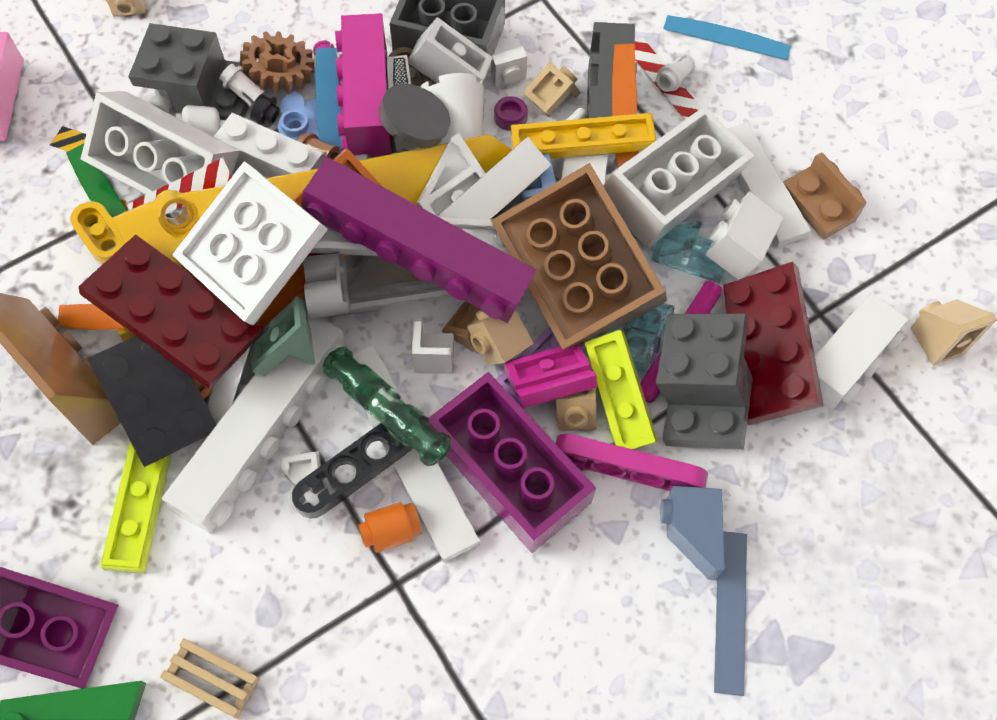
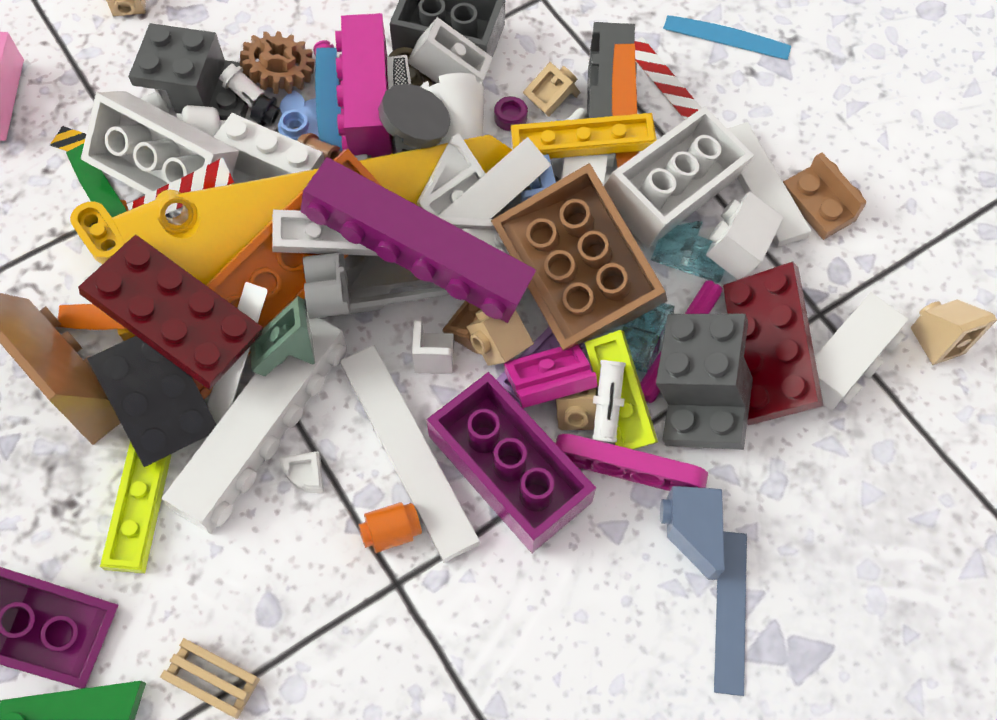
(249, 243): white plate -> none
(354, 455): black beam -> none
(400, 419): clear green piece -> none
(509, 66): white plate -> none
(608, 401): none -> white pin
(670, 77): white pin -> none

